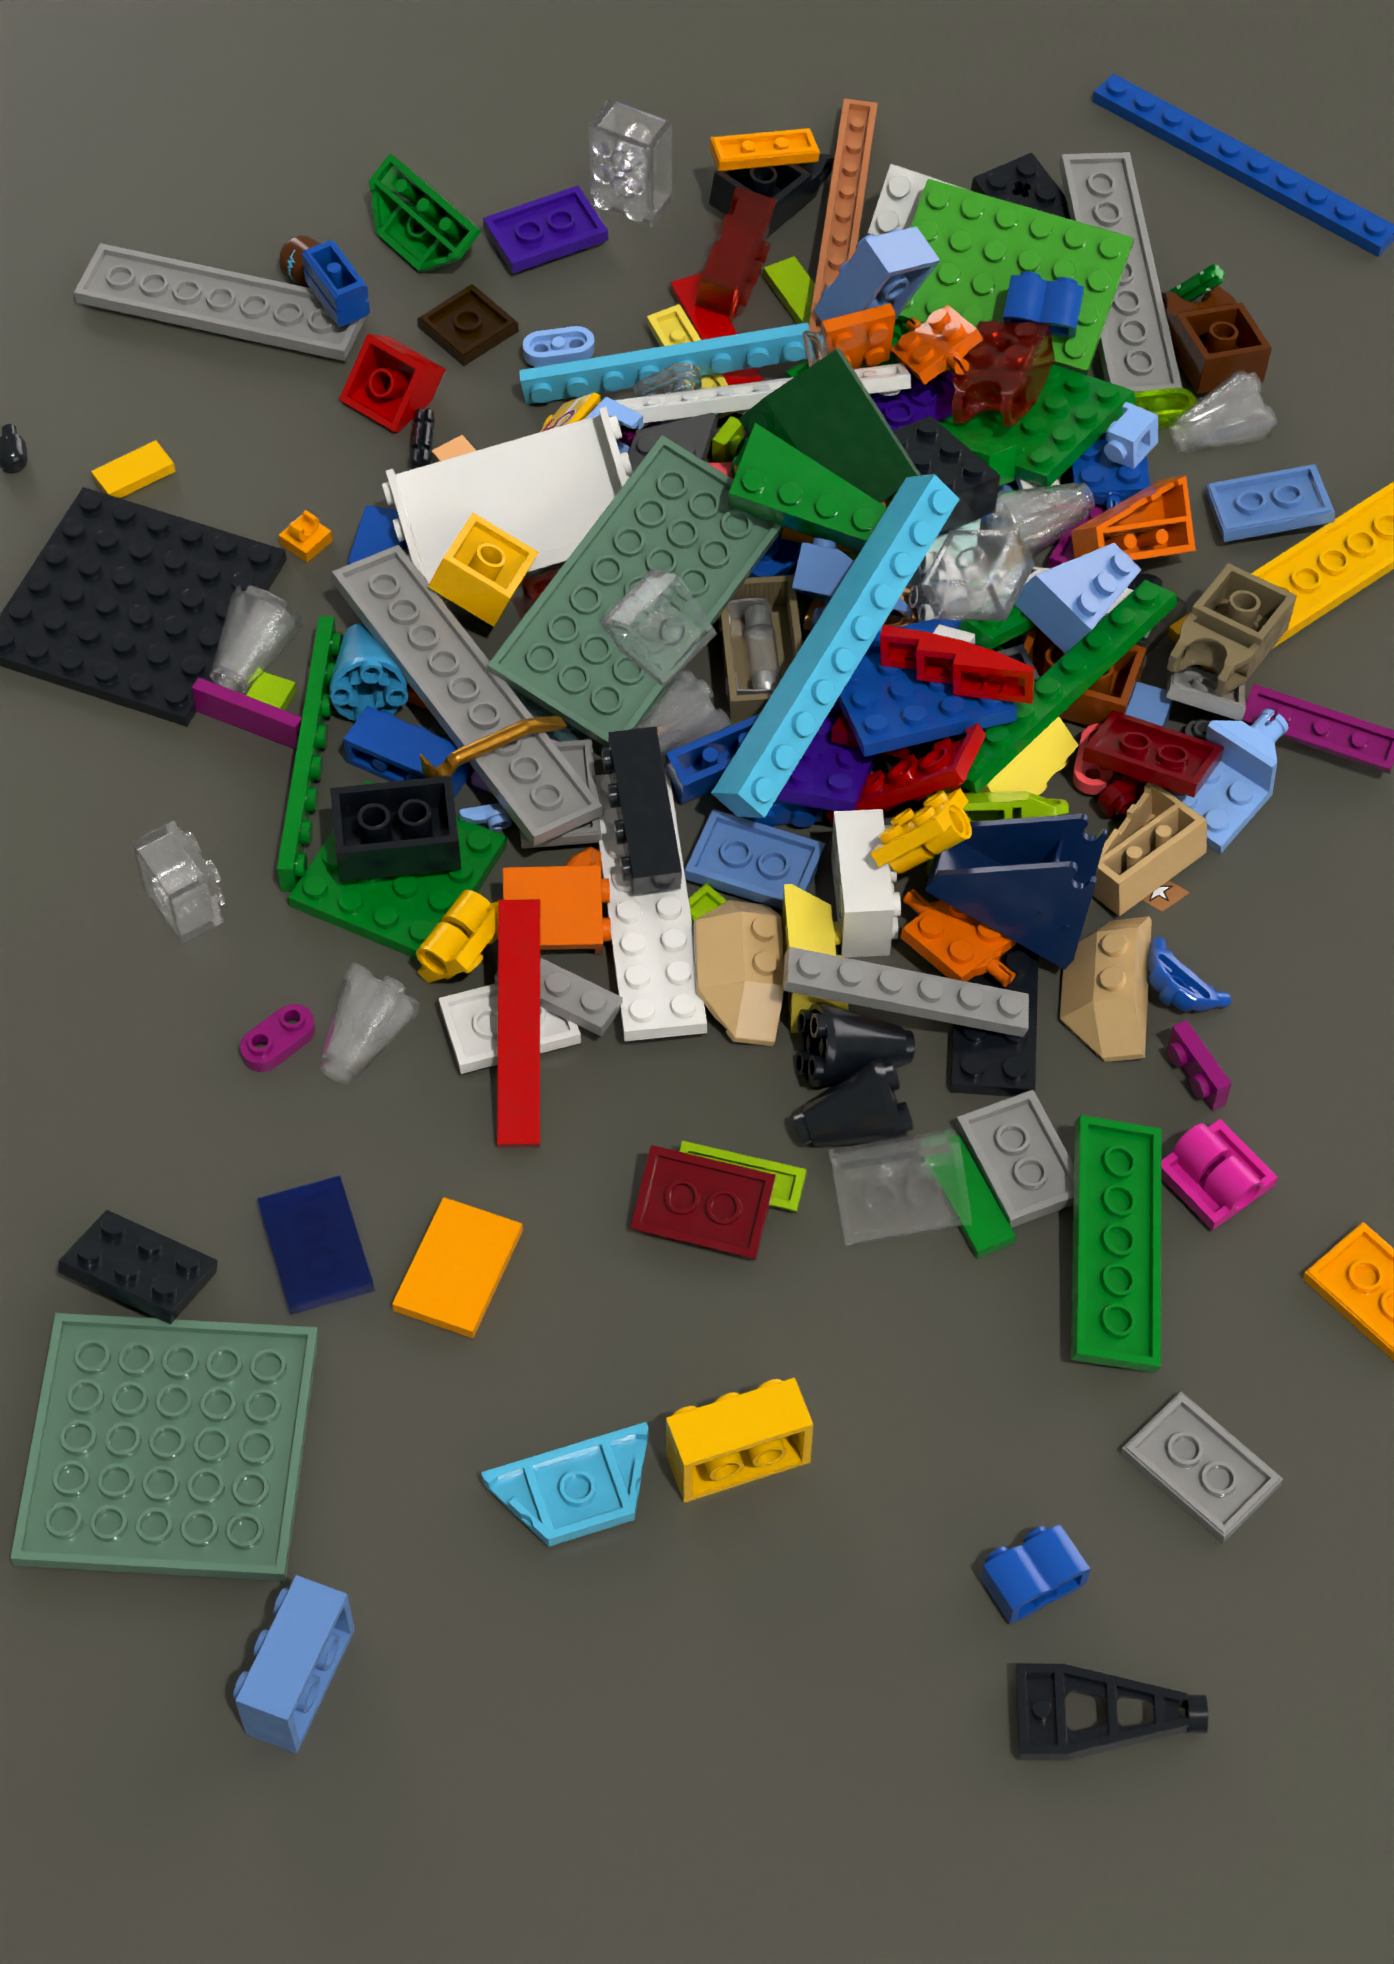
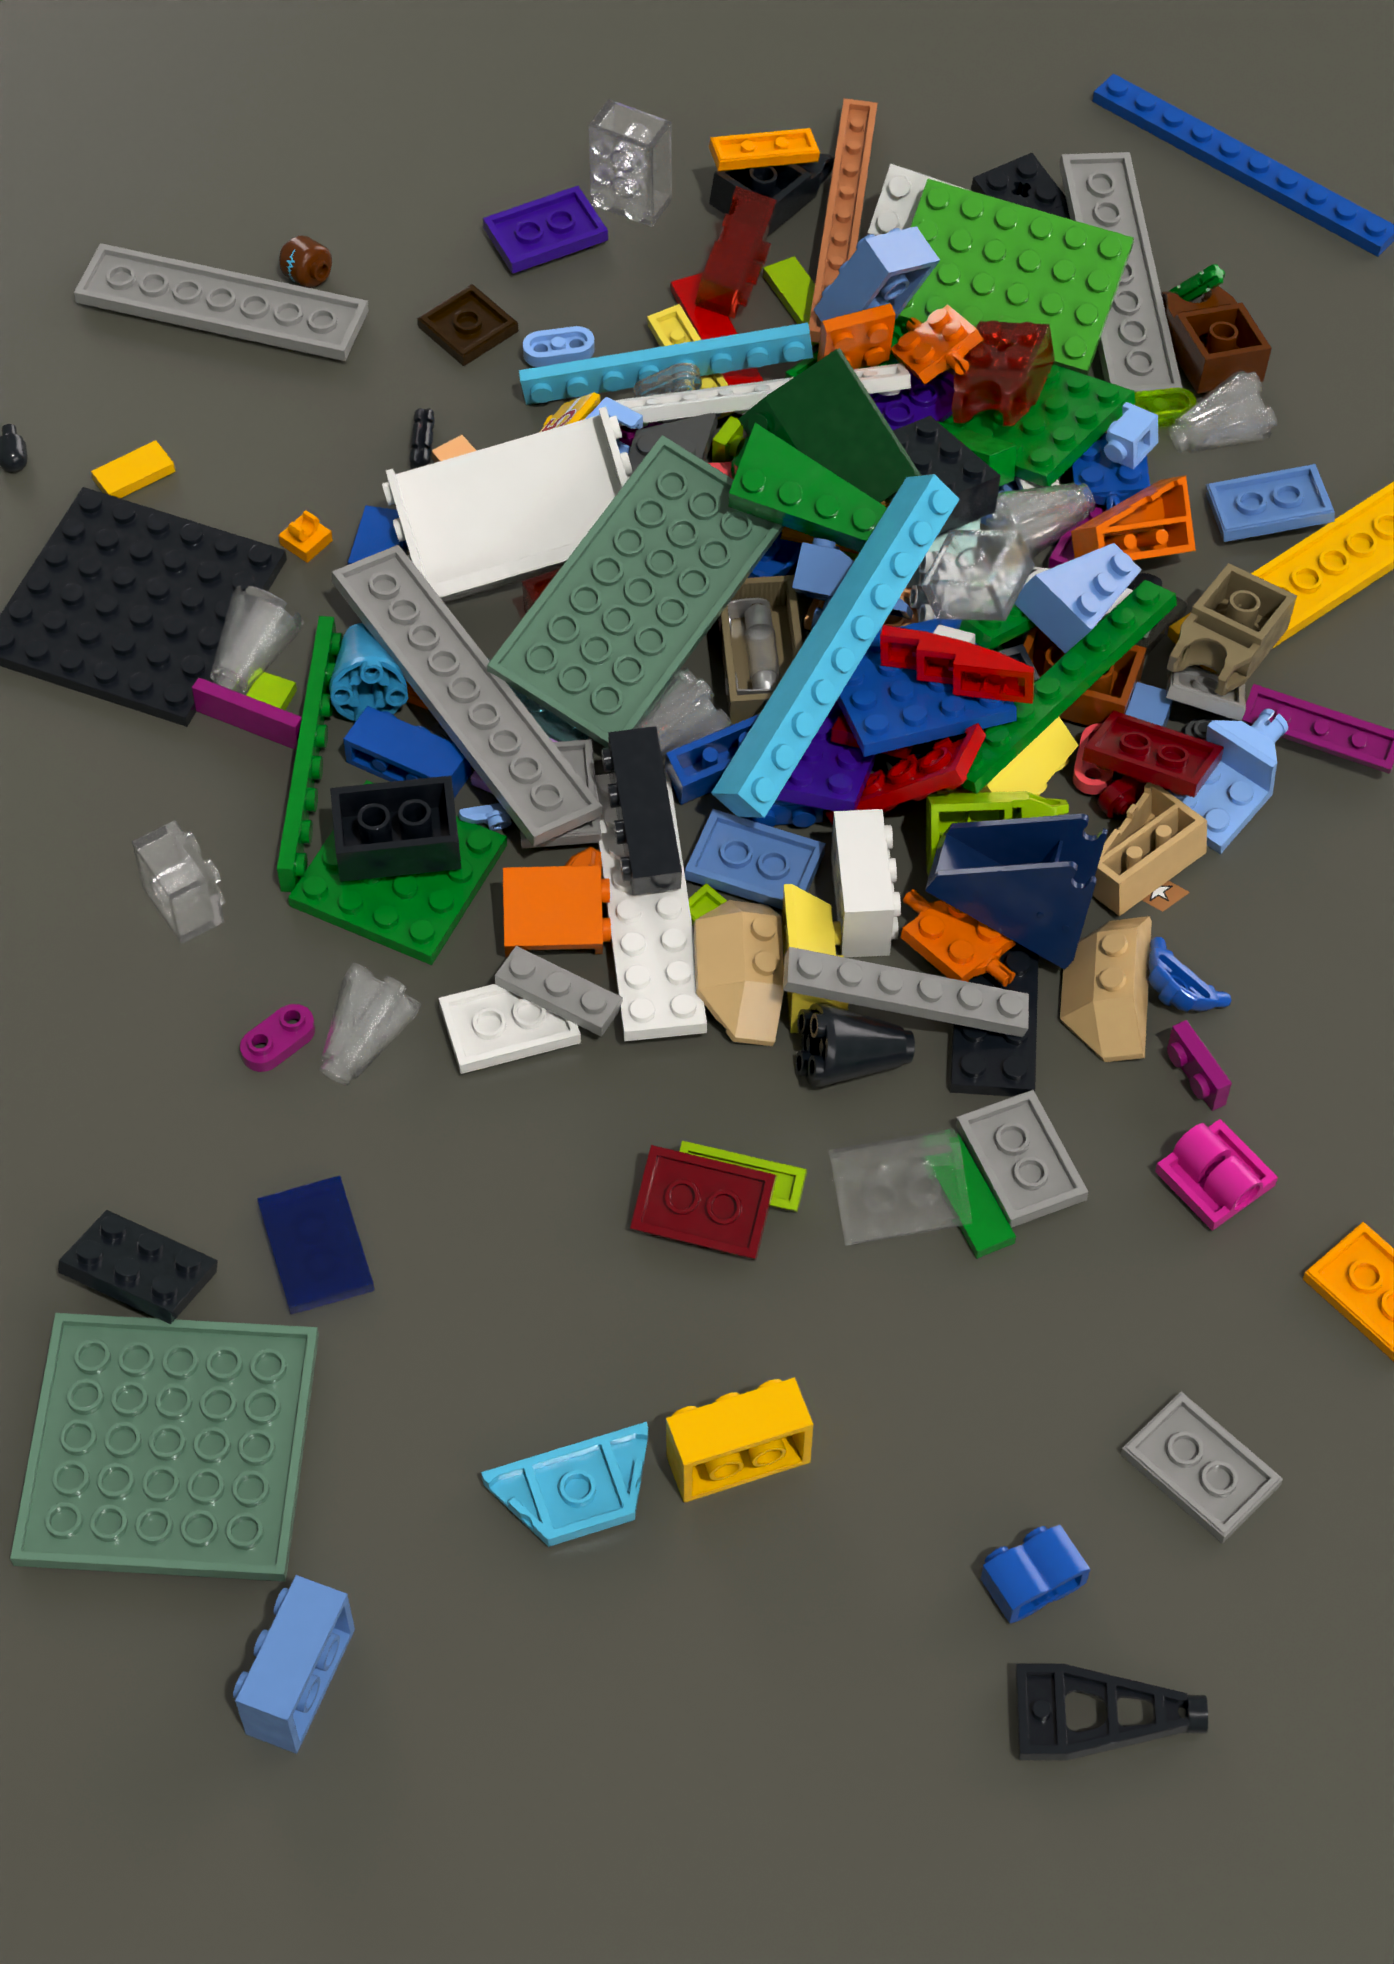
(335, 283): blue brick -> none
(390, 382): red slope -> none
(418, 218): green wedge -> none
(457, 1267): light orange tile -> none
(459, 938): yellow plate -> none
(483, 569): yellow slope -> none
(490, 743): pearl gold piece -> none
(519, 1023): red tile -> none
(659, 625): clear slope -> none
(815, 346): clear piece -> none
(856, 1110): black cone -> none
(924, 833): yellow plate -> none
(1044, 302): blue brick -> none
(1116, 1244): green plate -> none

